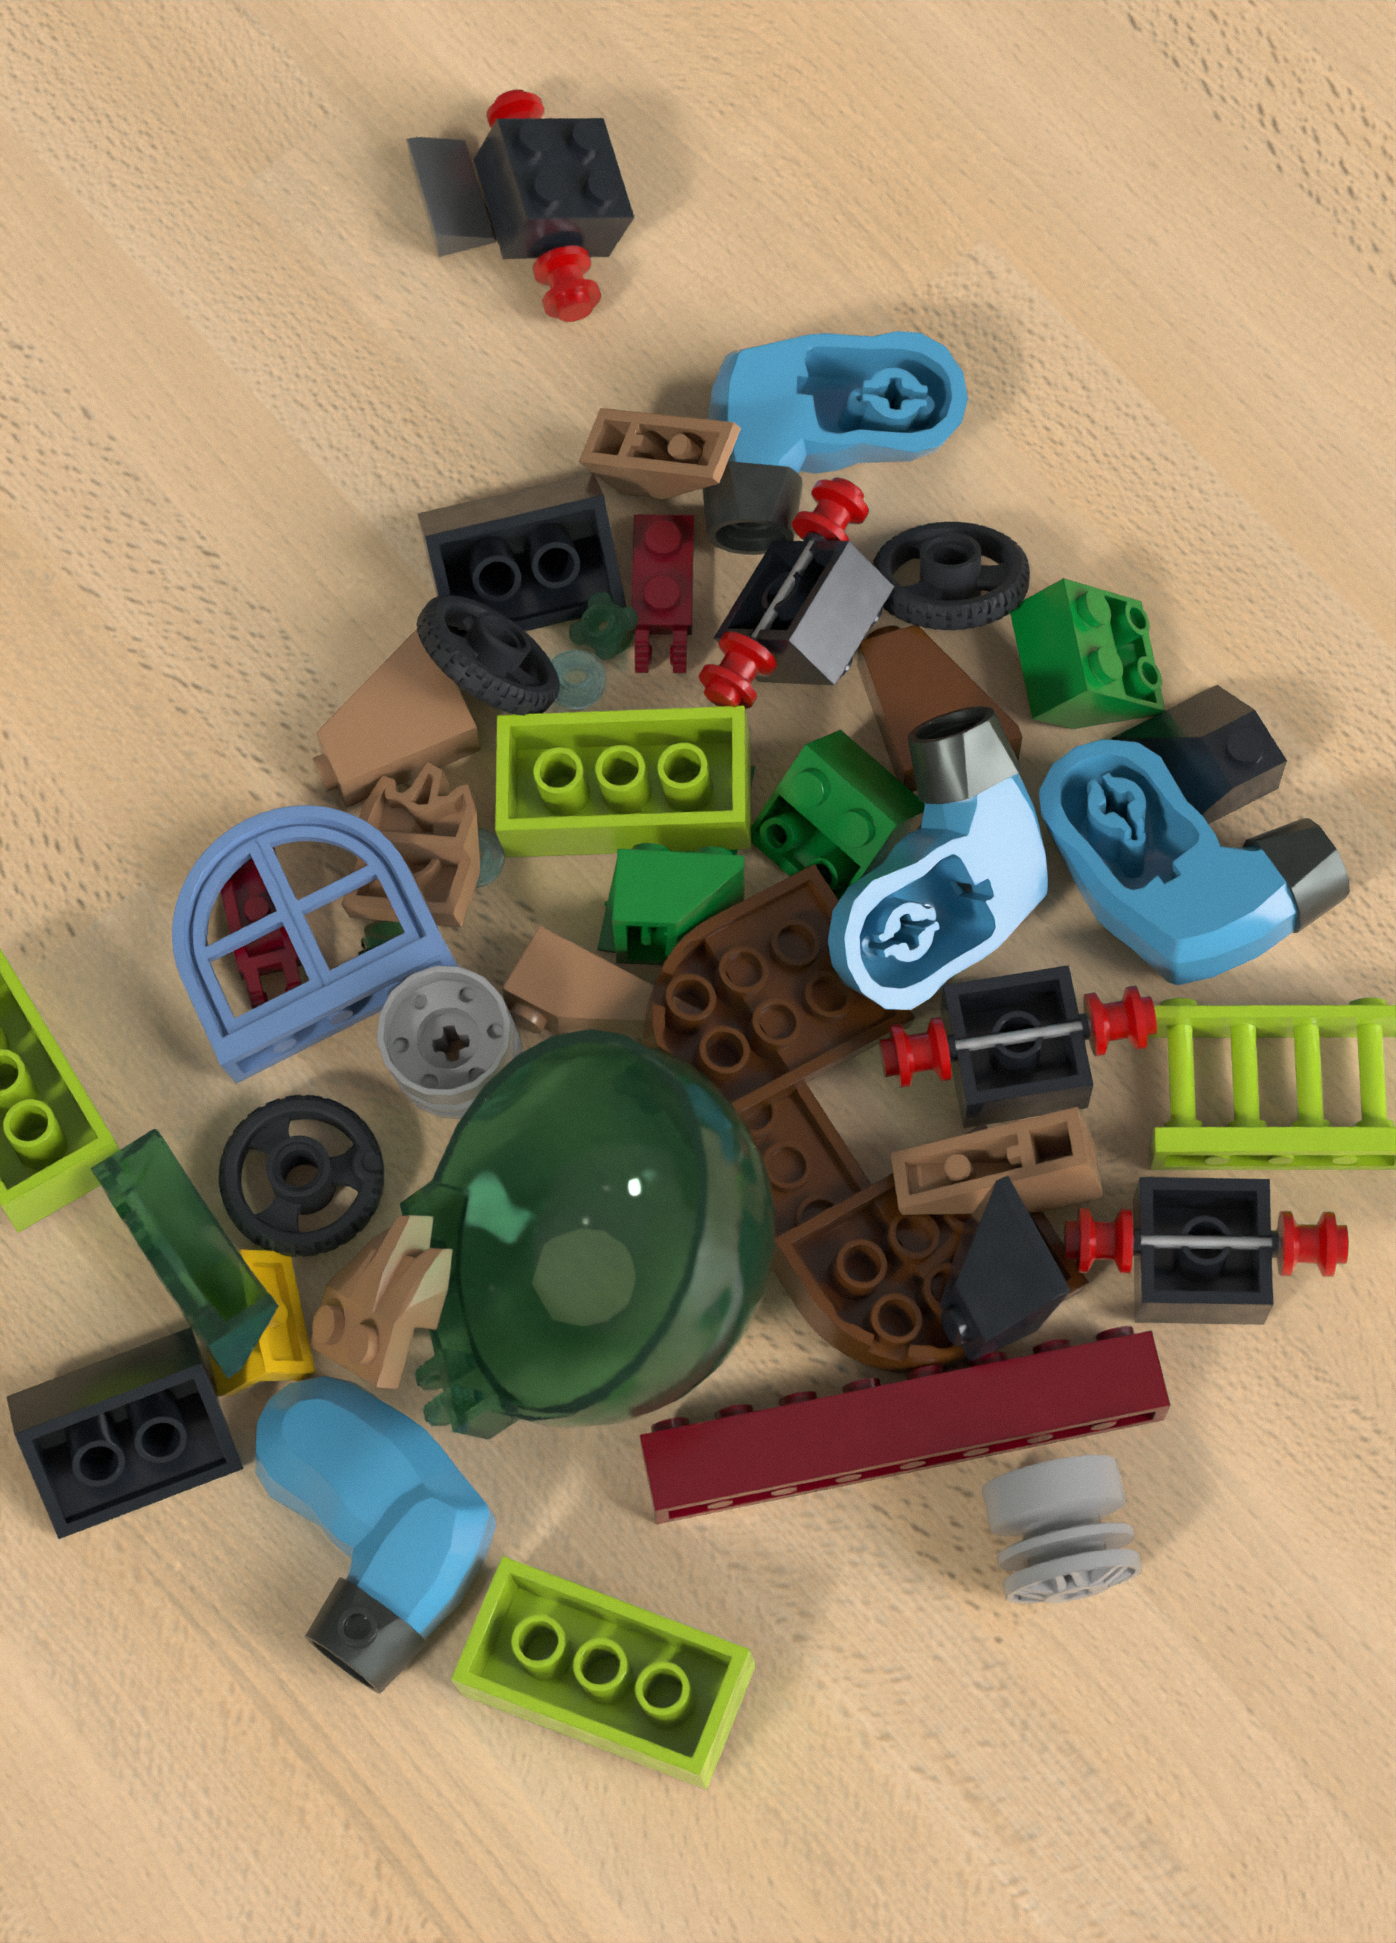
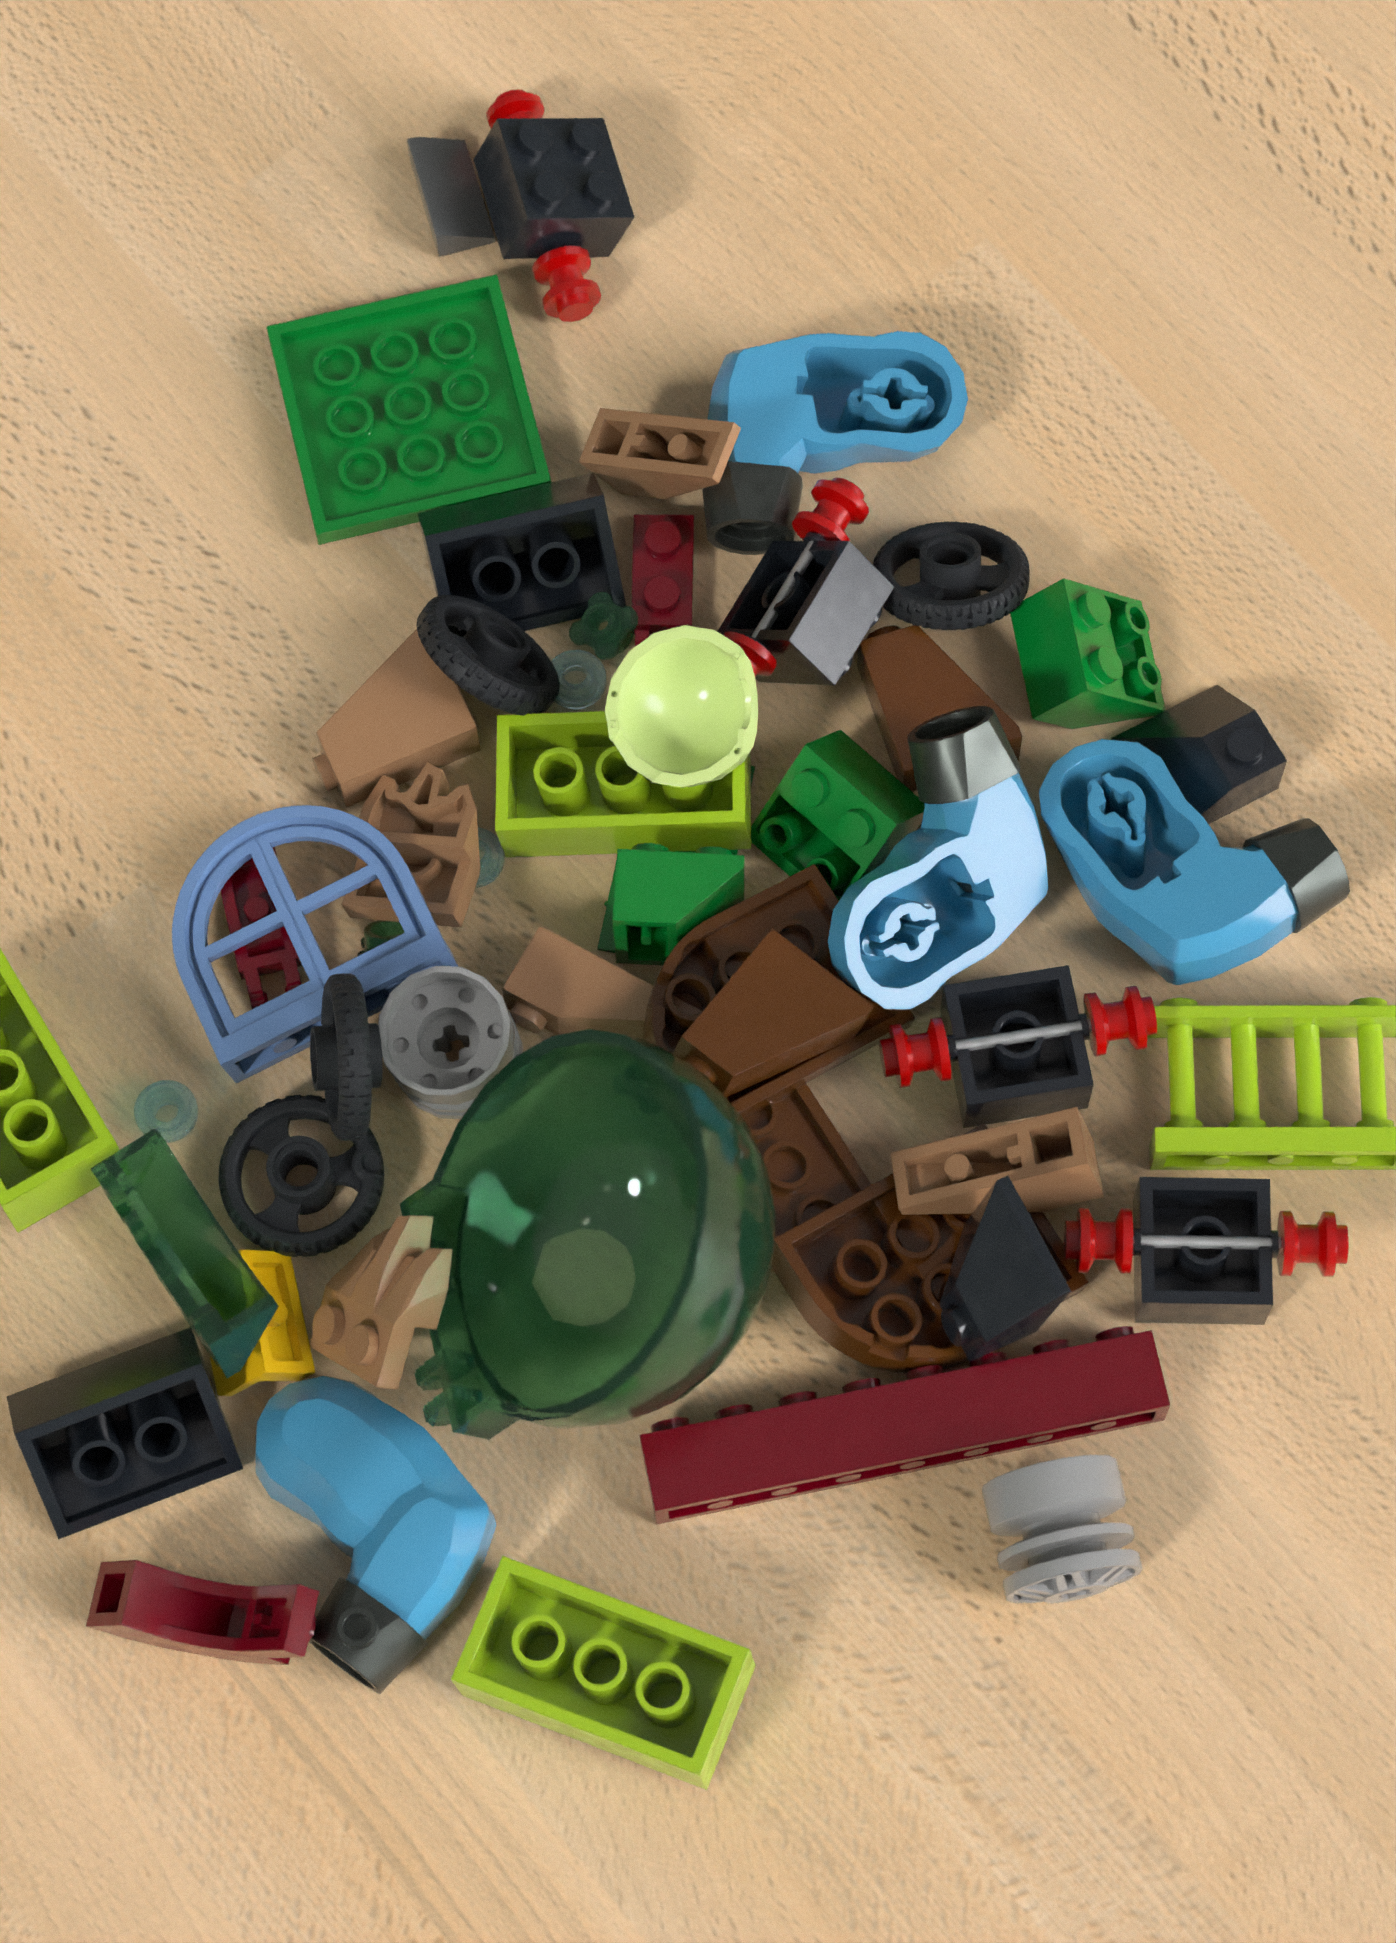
(161, 1094): none -> clear light blue plate
(202, 1614): none -> dark red arch
(346, 1057): none -> black wheel
(407, 407): none -> green plate
(683, 707): none -> yellowish green cylinder
(771, 1017): none -> reddish brown slope

